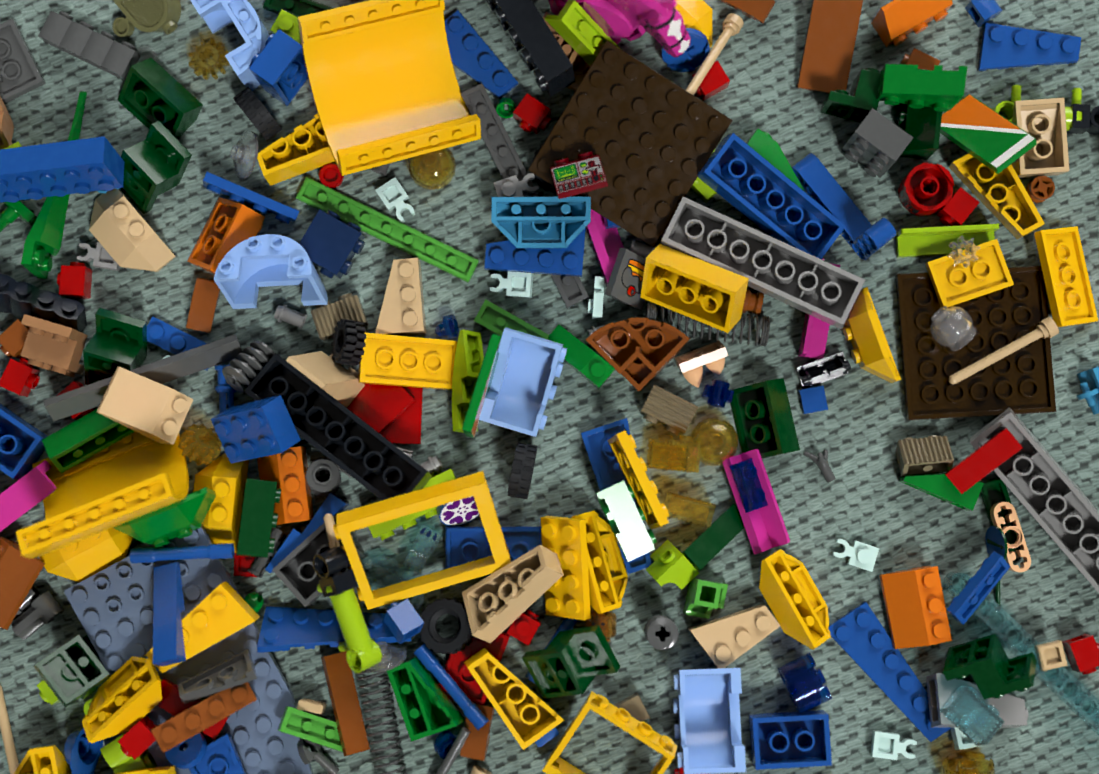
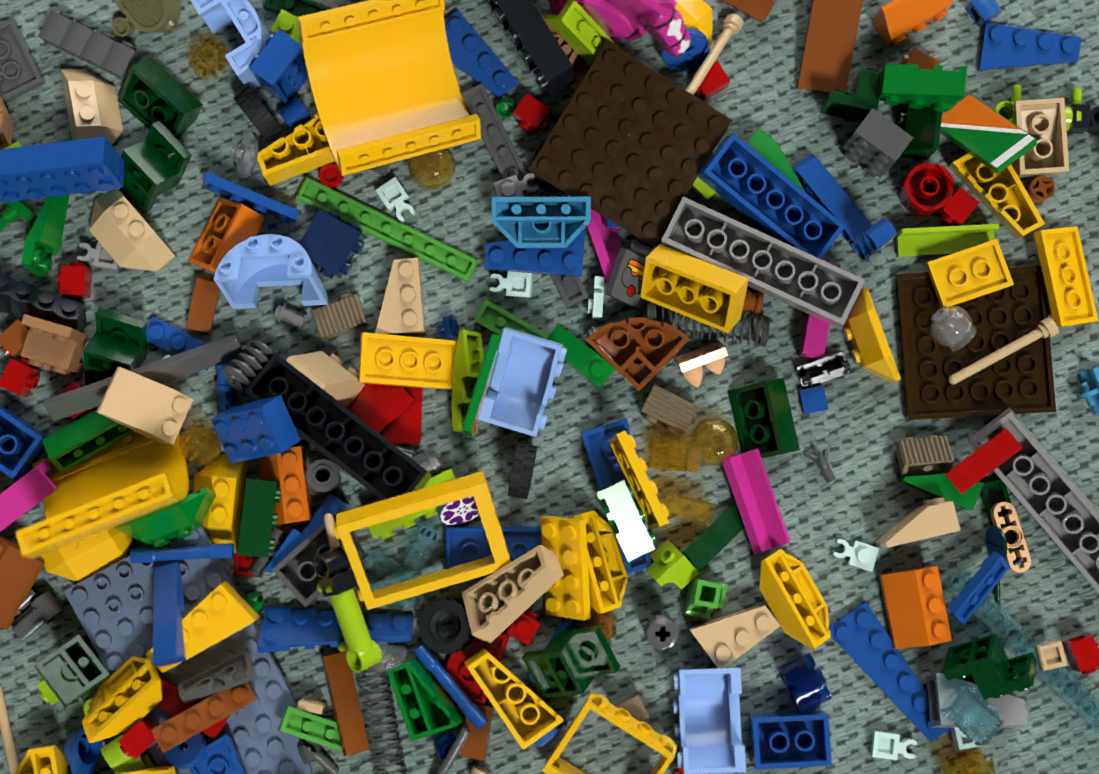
(91, 105): none -> tan wedge
(294, 113): none -> blue brick
(348, 342): black tyre -> none
(403, 620): brick -> none
(578, 175): slope -> none
(718, 393): clear blue gear -> none
(748, 485): clear blue plate -> none
(926, 521): none -> tan slope
(970, 251): clear gear -> none

